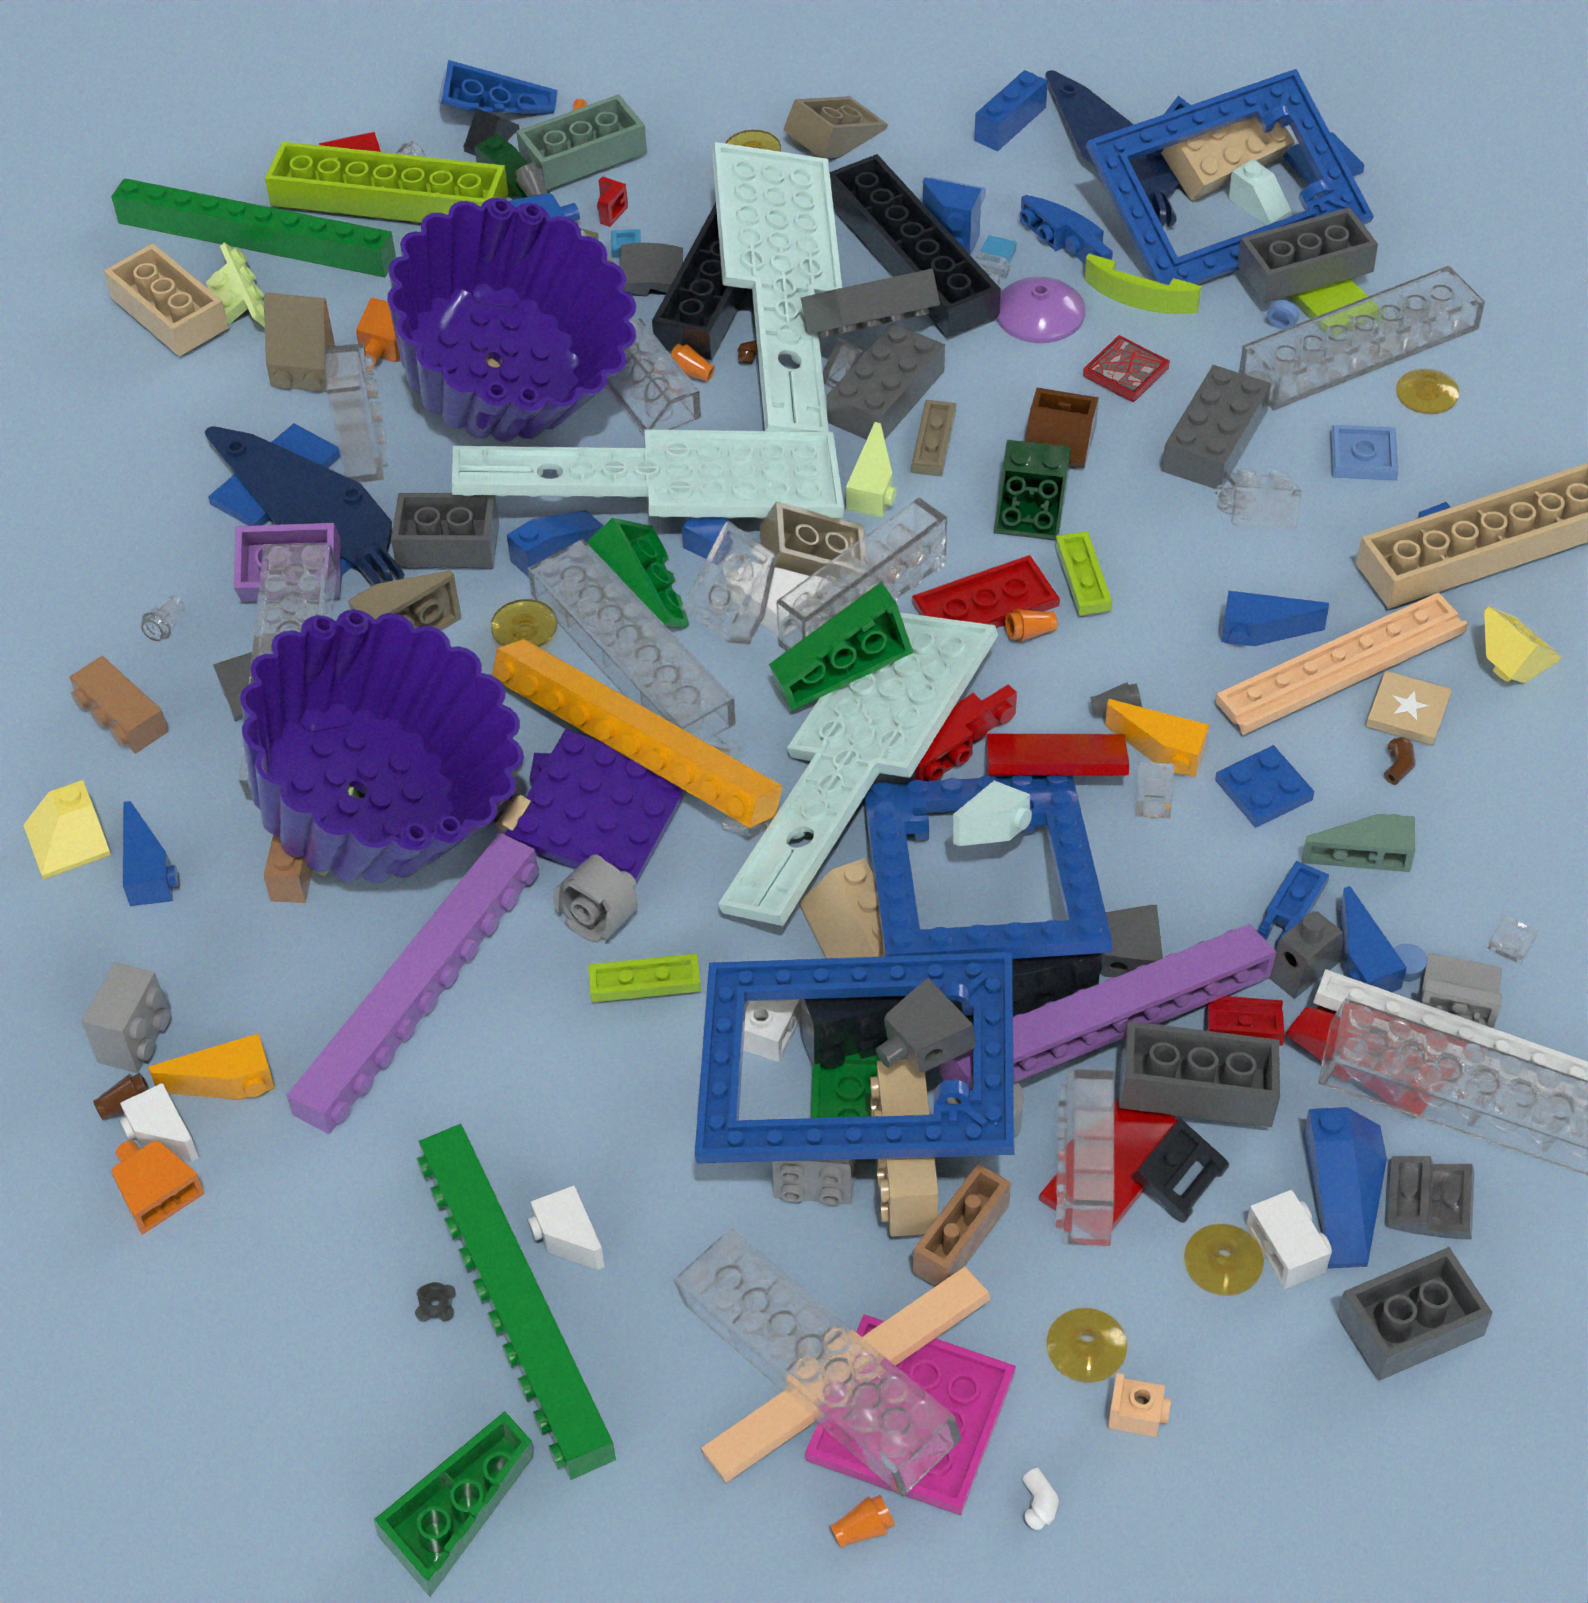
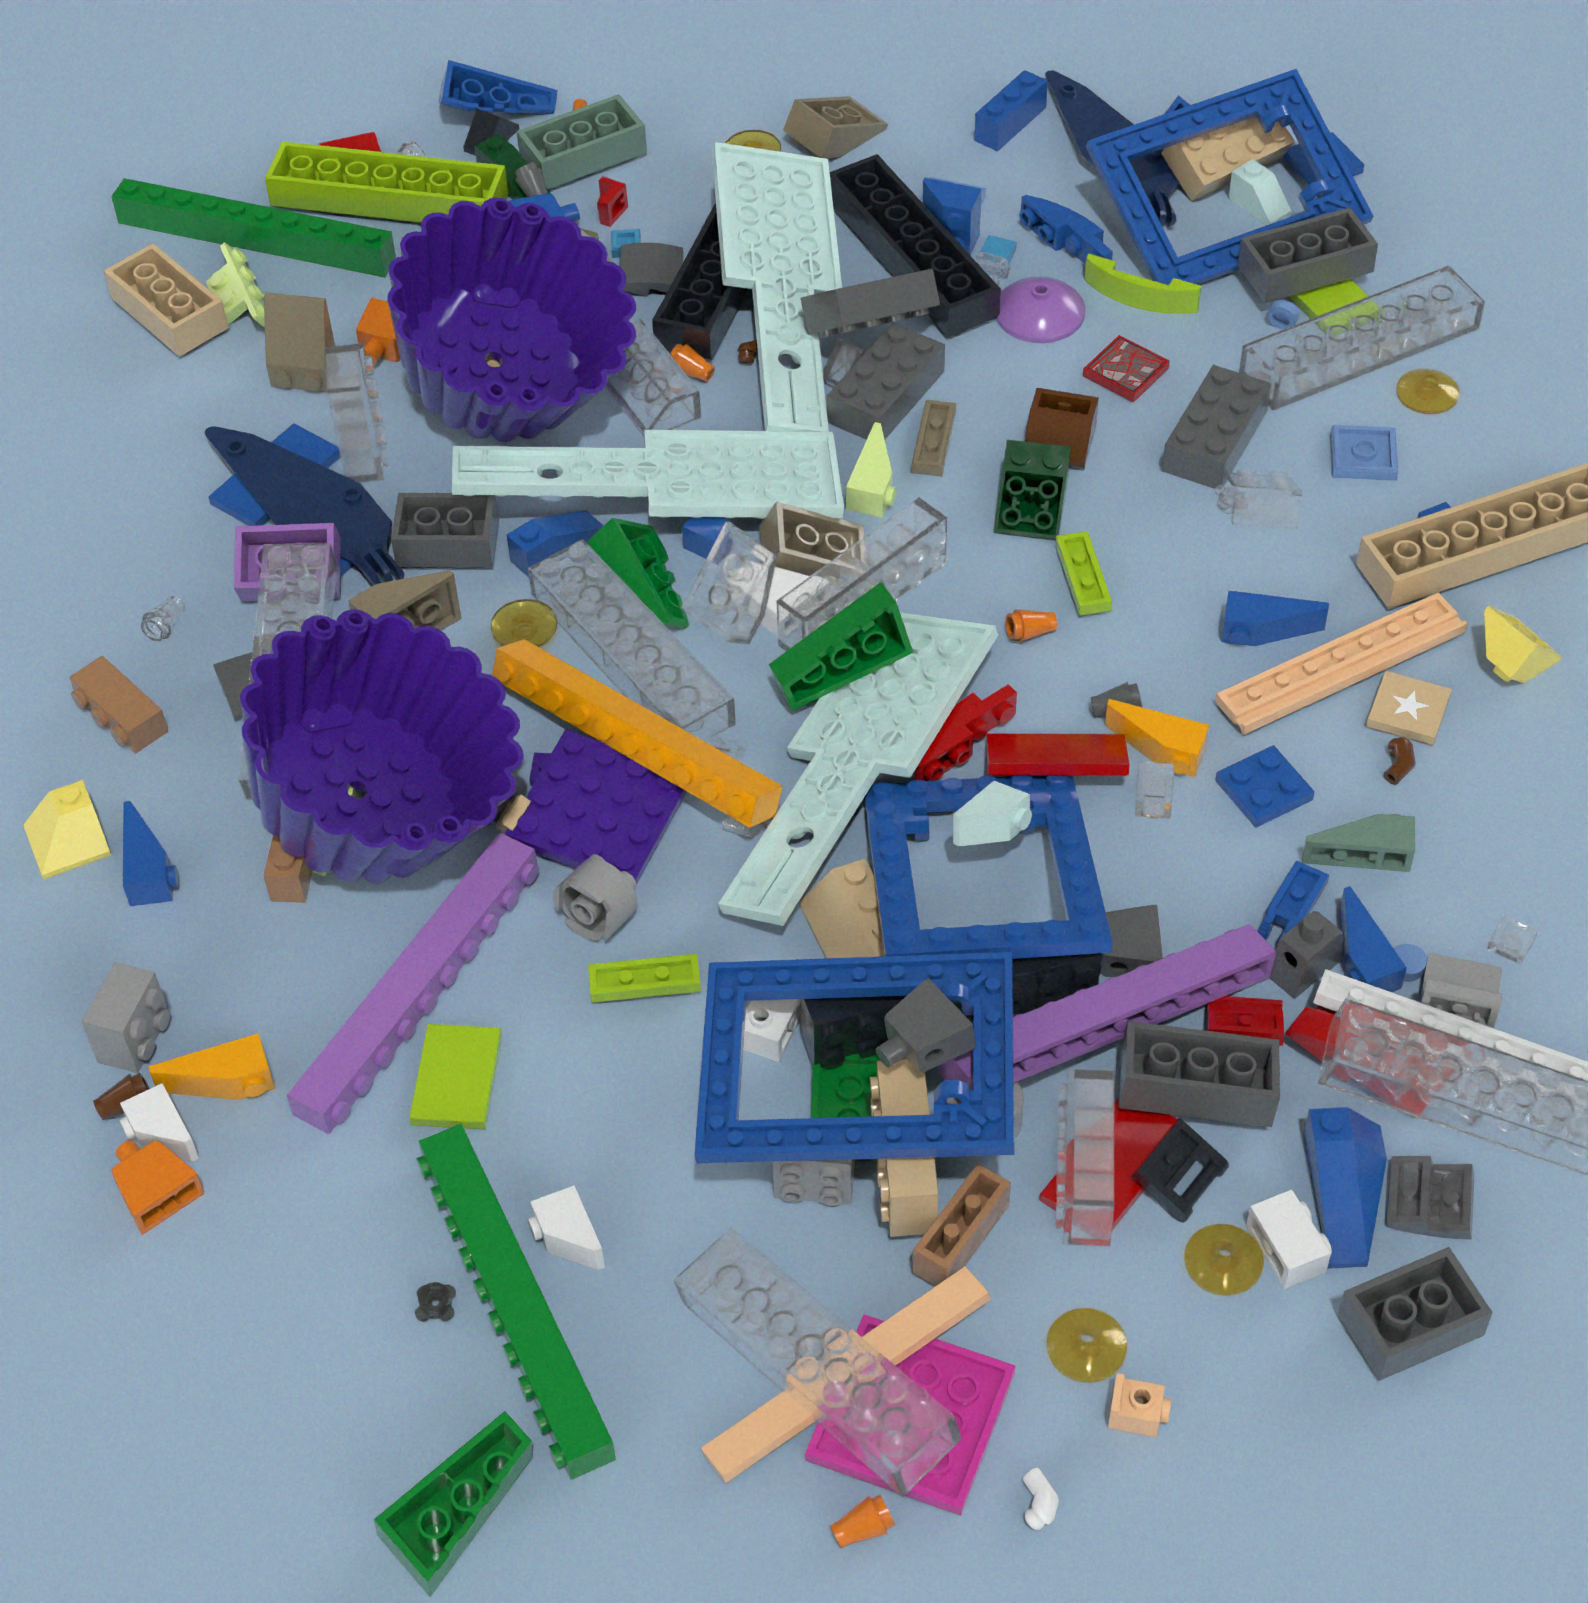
(456, 1076): none -> lime tile
(990, 594): red tile -> none

